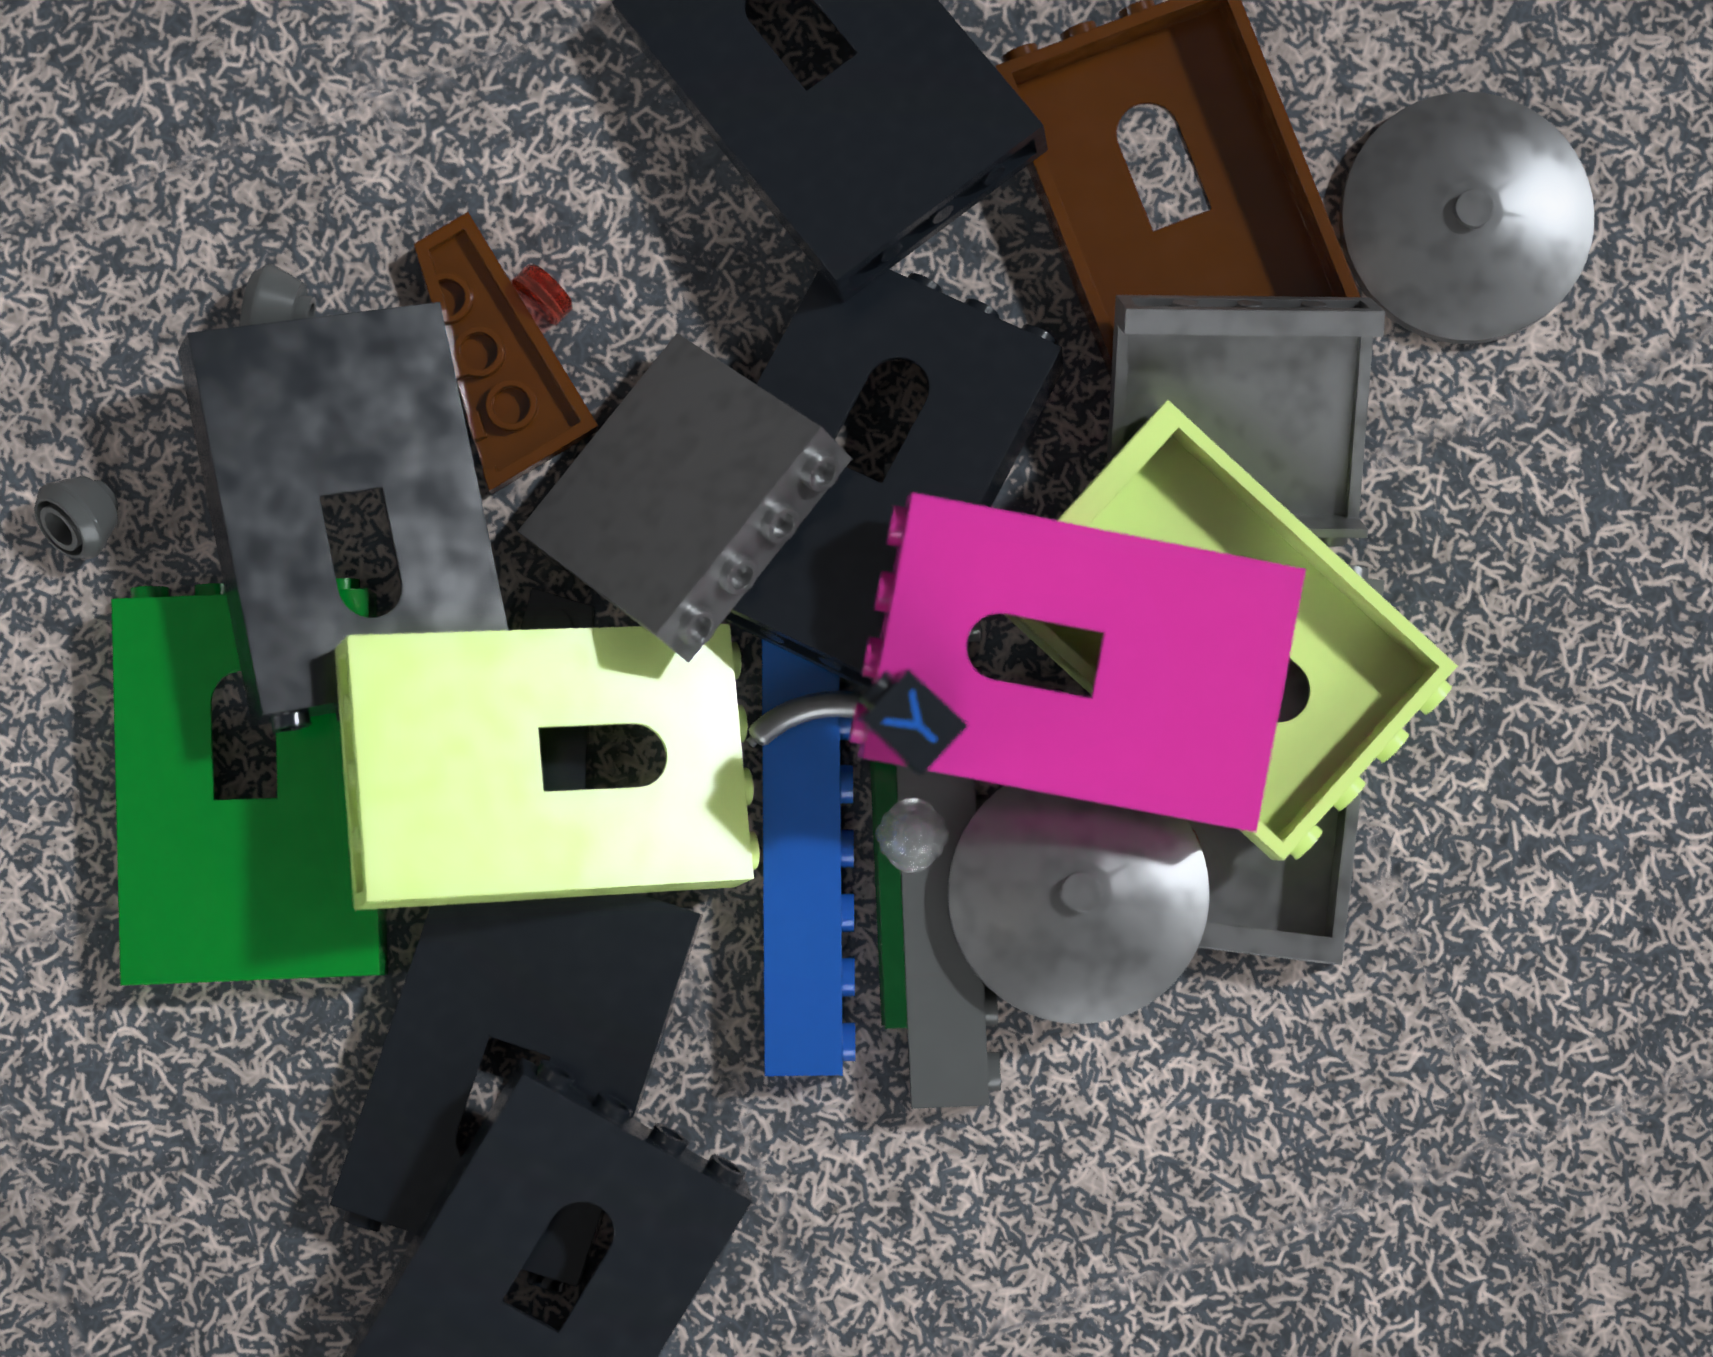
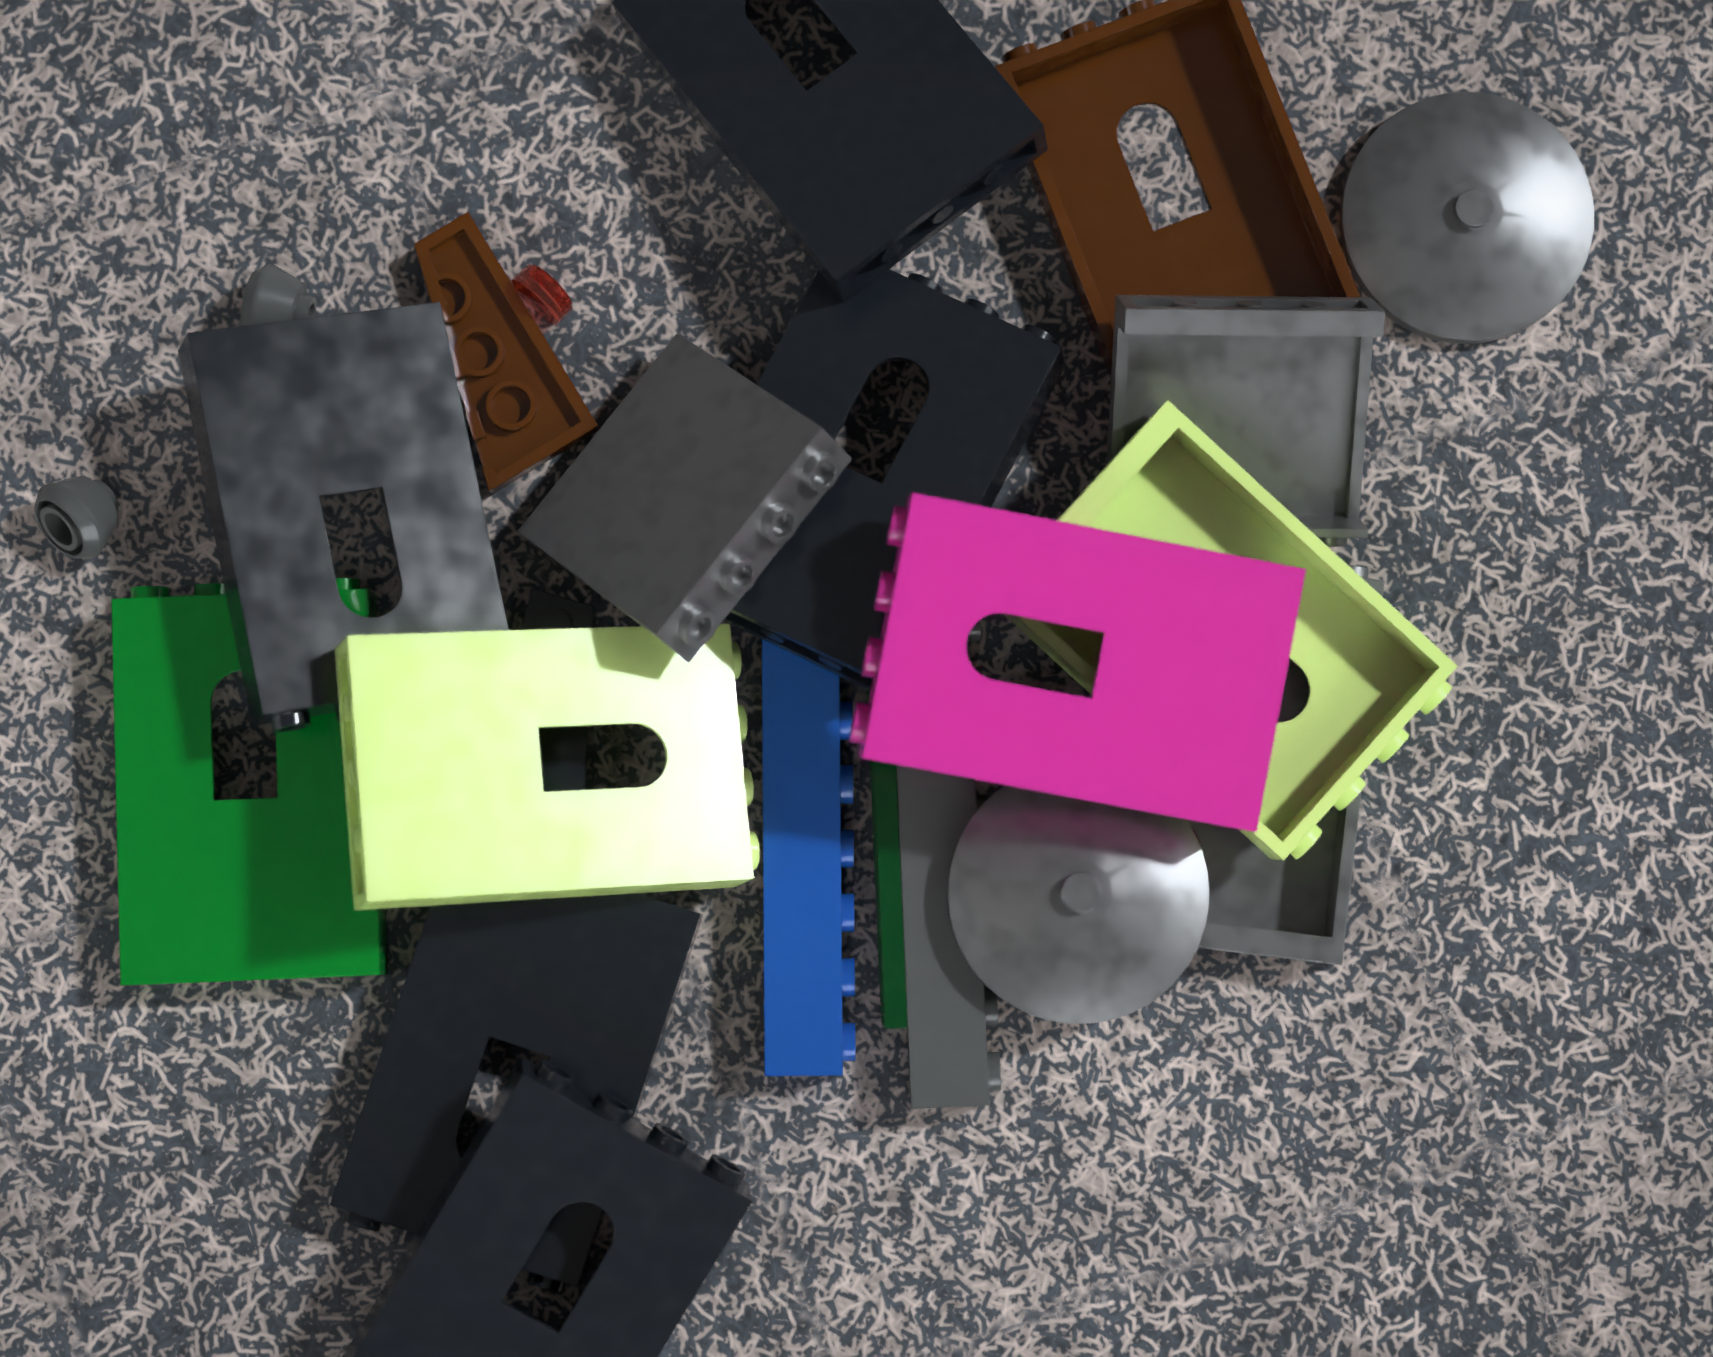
(799, 711): flat silver piece -> none
(909, 719): black brick -> none
(912, 835): clear piece -> none

